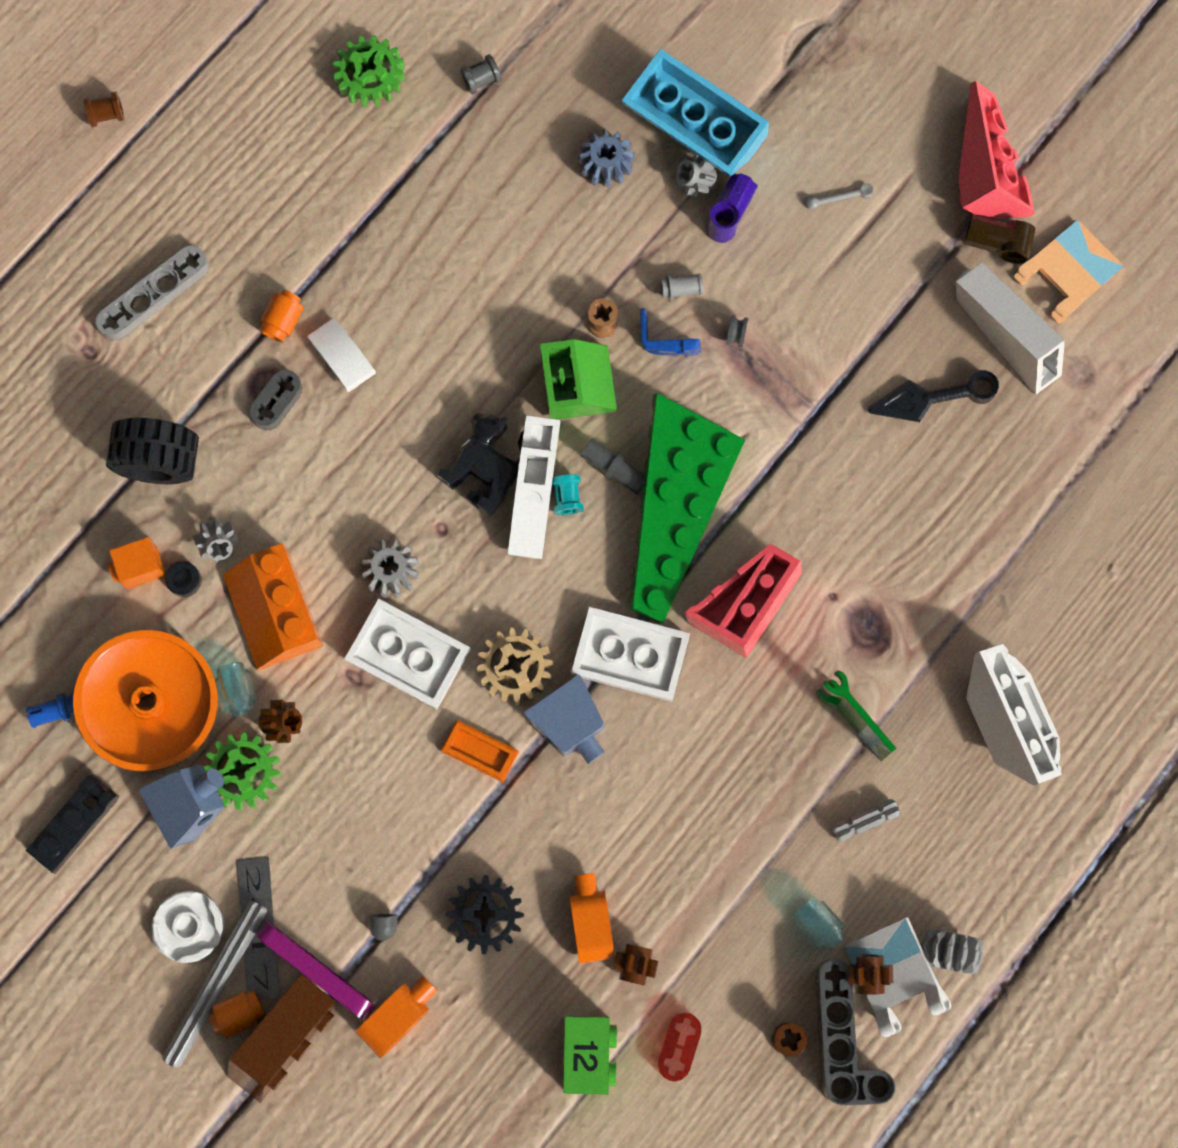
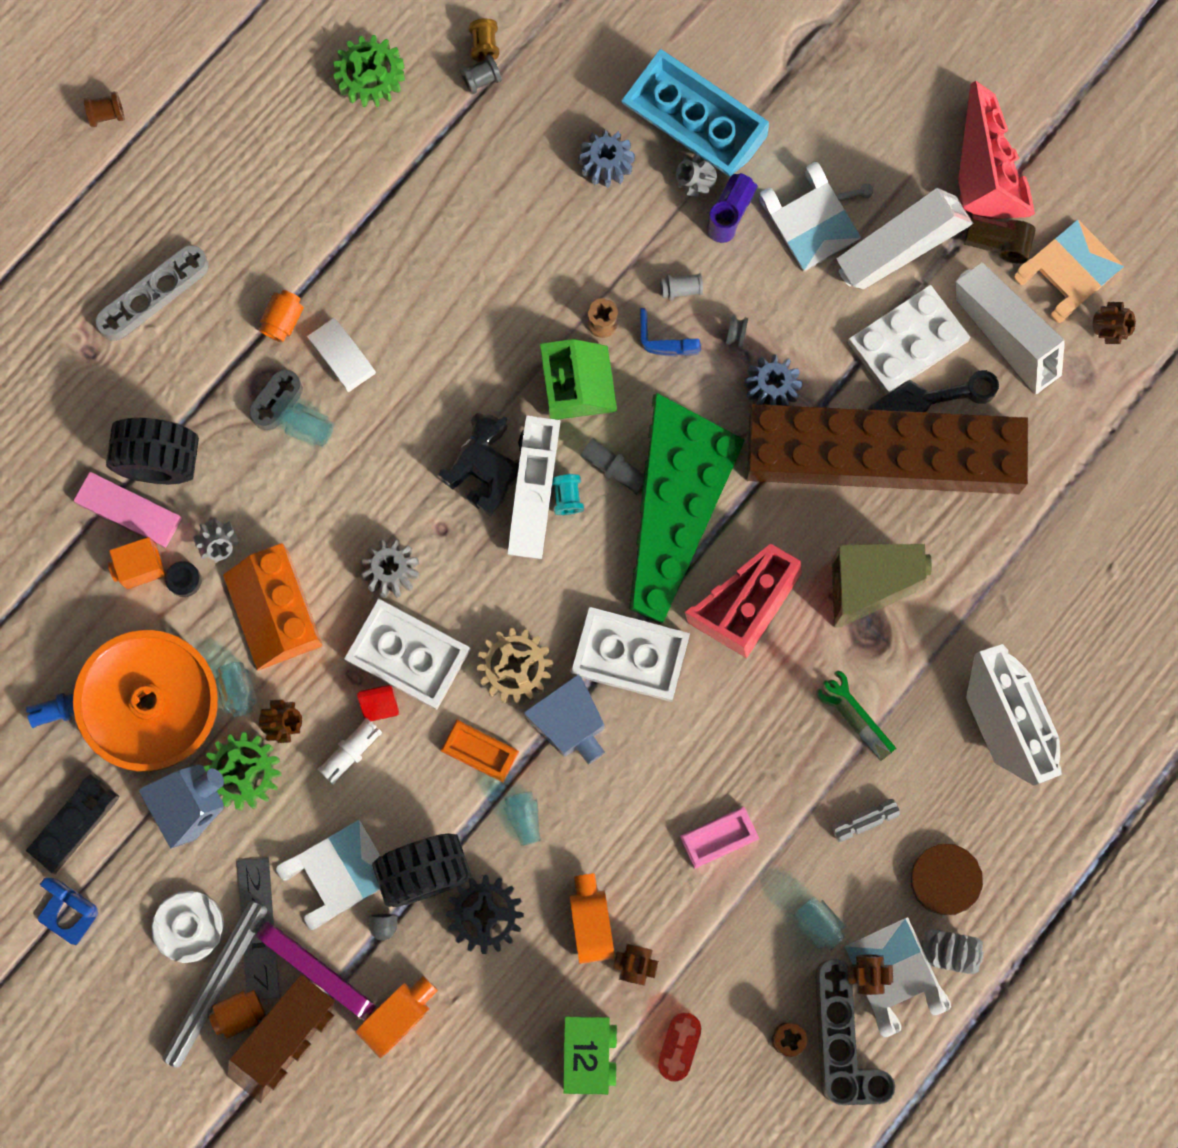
(62, 894): none -> blue piece
(127, 509): none -> bright pink tile
(307, 425): none -> clear light blue brick
(339, 871): none -> white flag
(349, 751): none -> white pin
(378, 703): none -> red slope
(421, 869): none -> black tyre
(484, 39): none -> pearl gold bush
(523, 815): none -> clear light blue cone
(719, 837): none -> bright pink tile
(776, 373): none -> sand blue gear
(814, 223): none -> white flag
(875, 577): none -> olive slope
(887, 449): none -> reddish brown brick
(904, 239): none -> white slope
(908, 339): none -> white plate
(946, 879): none -> reddish brown tile
(1114, 322): none -> reddish brown gear

